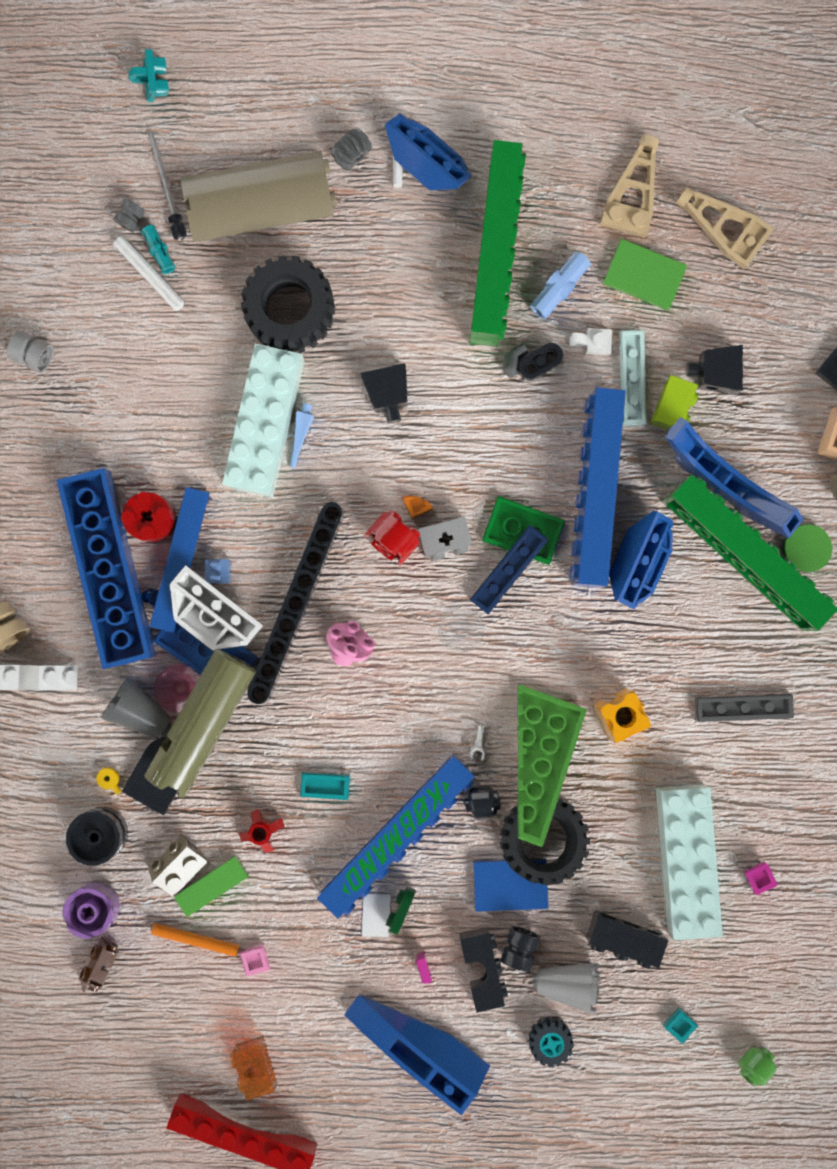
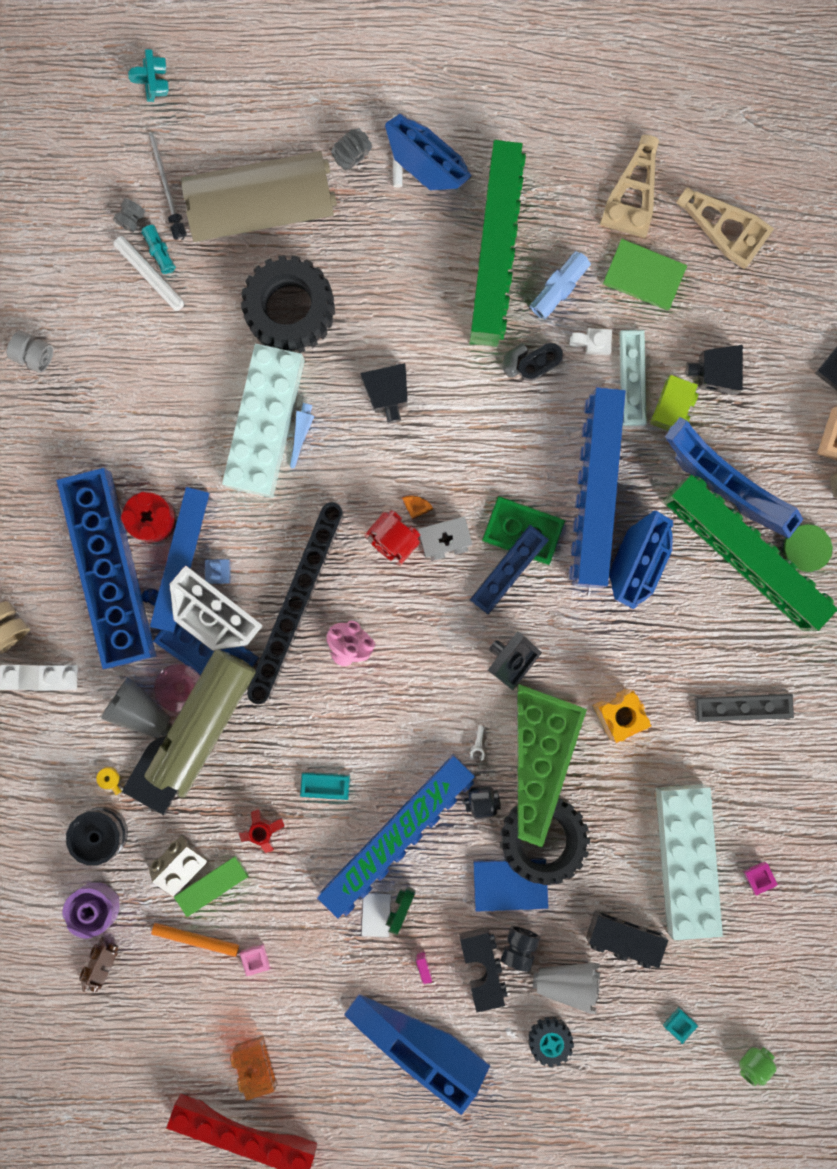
(513, 659): none -> black tile

